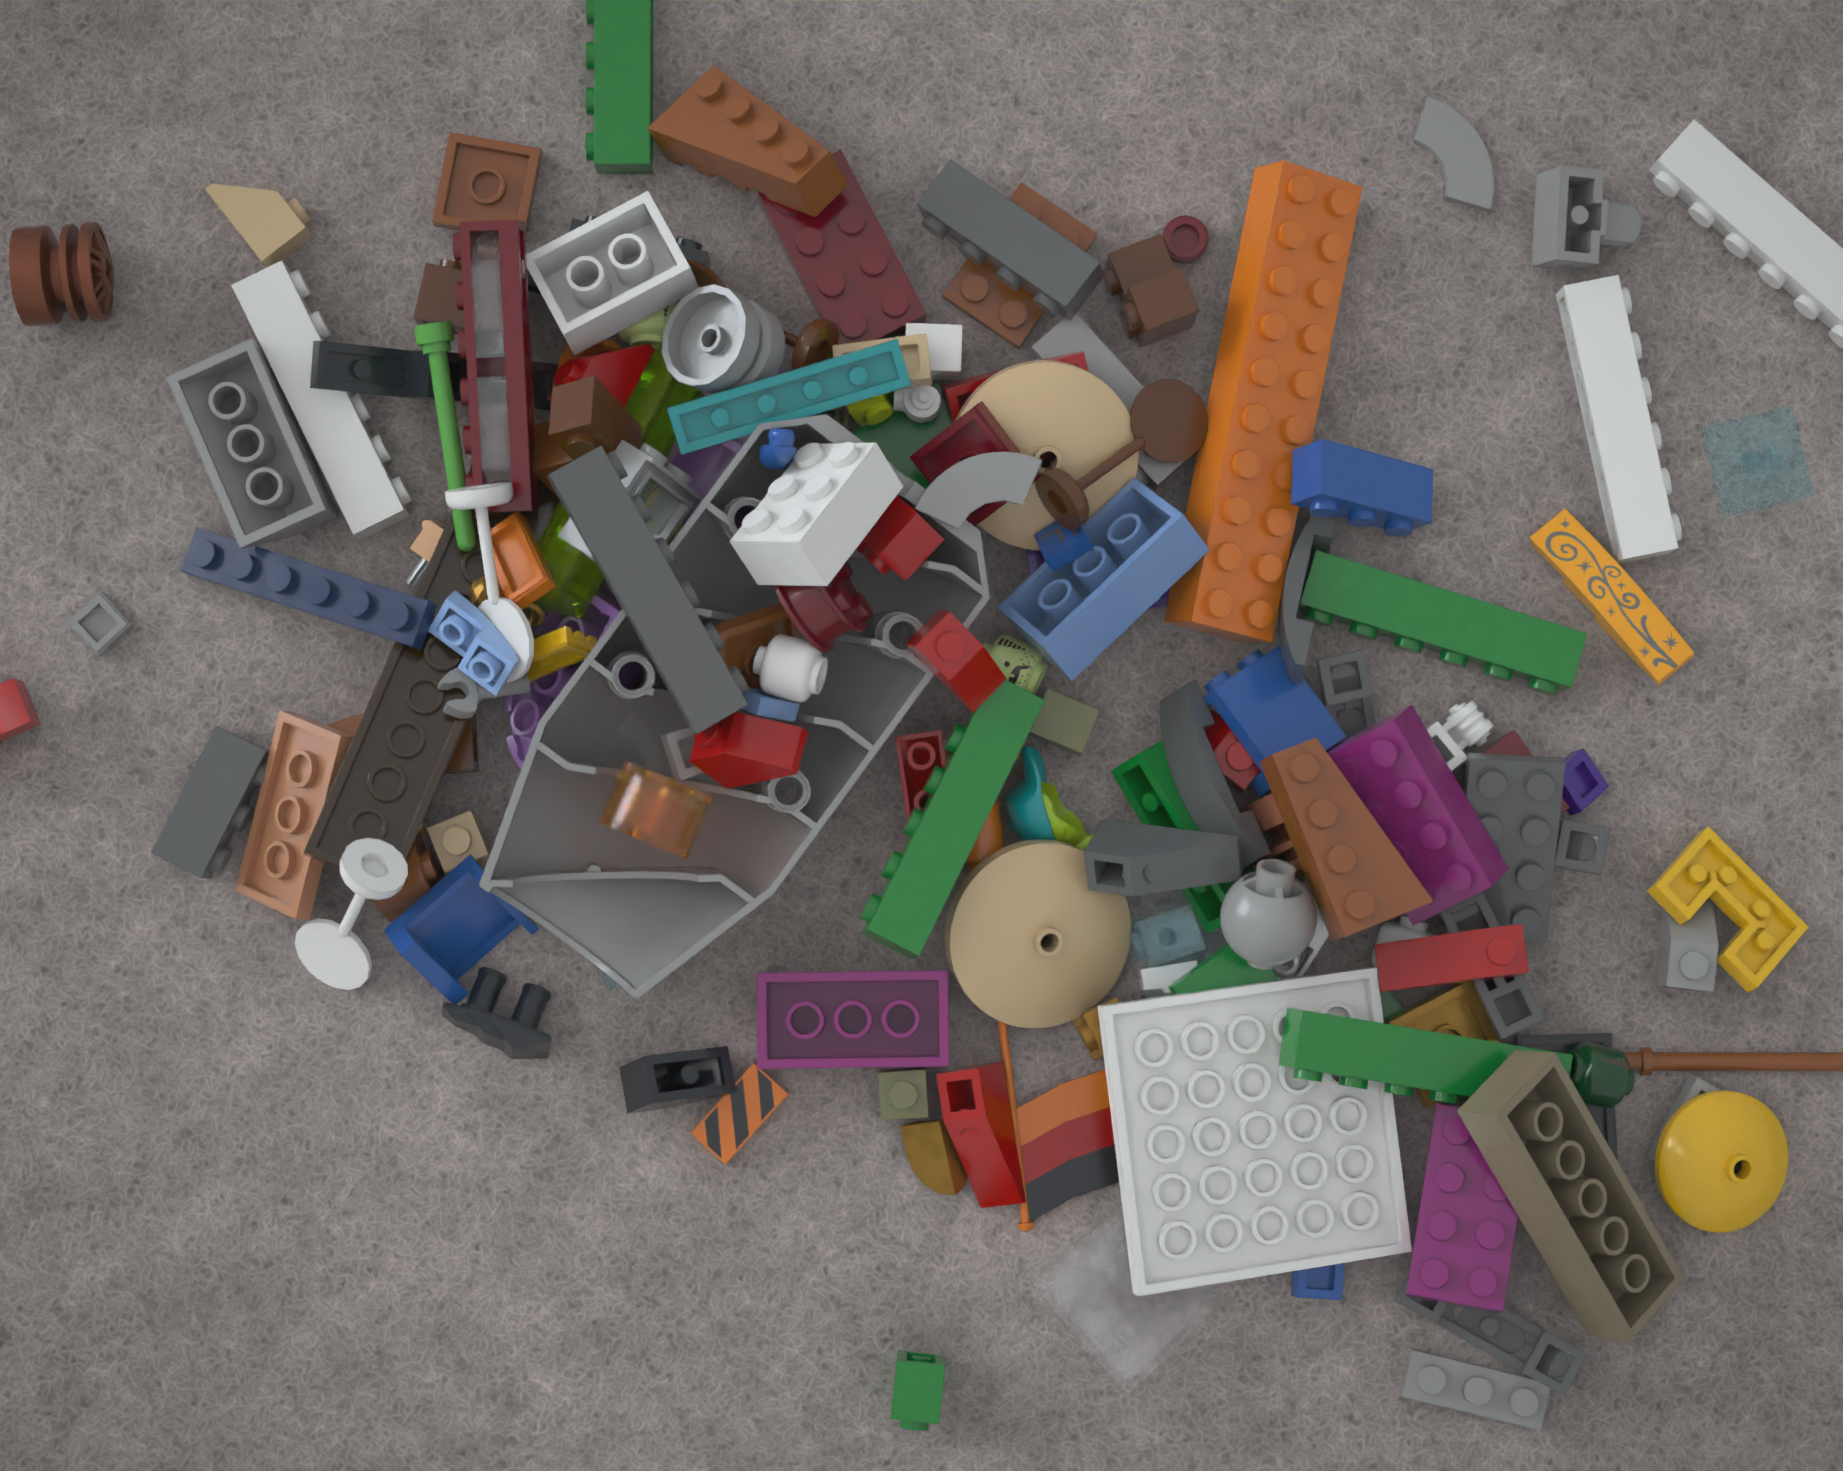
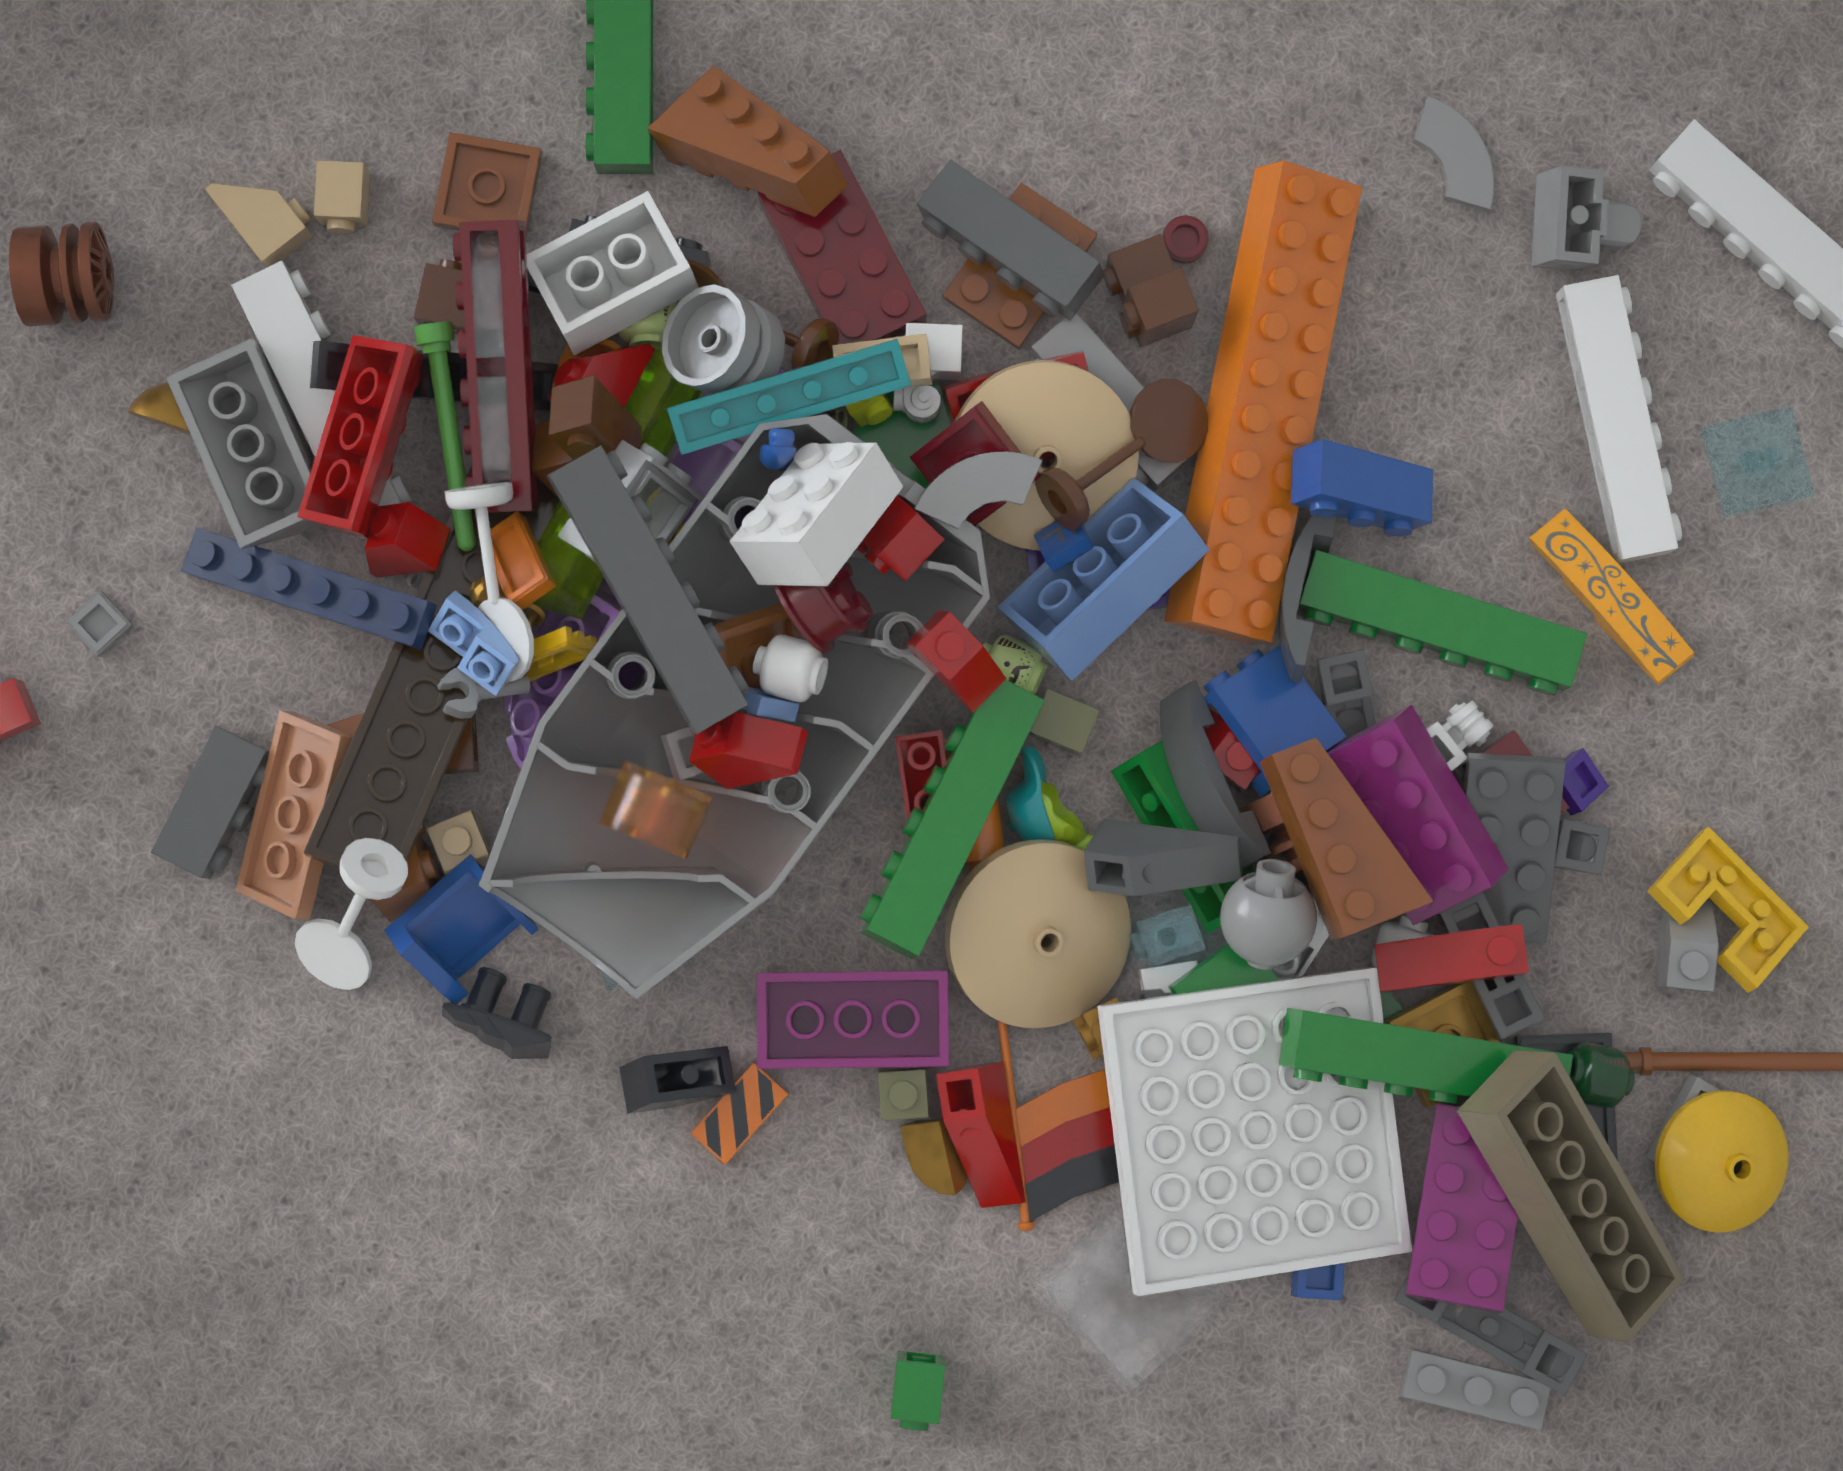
(159, 406): none -> pearl gold brick
(341, 195): none -> tan brick
(361, 435): none -> red slope
(404, 541): none -> red slope

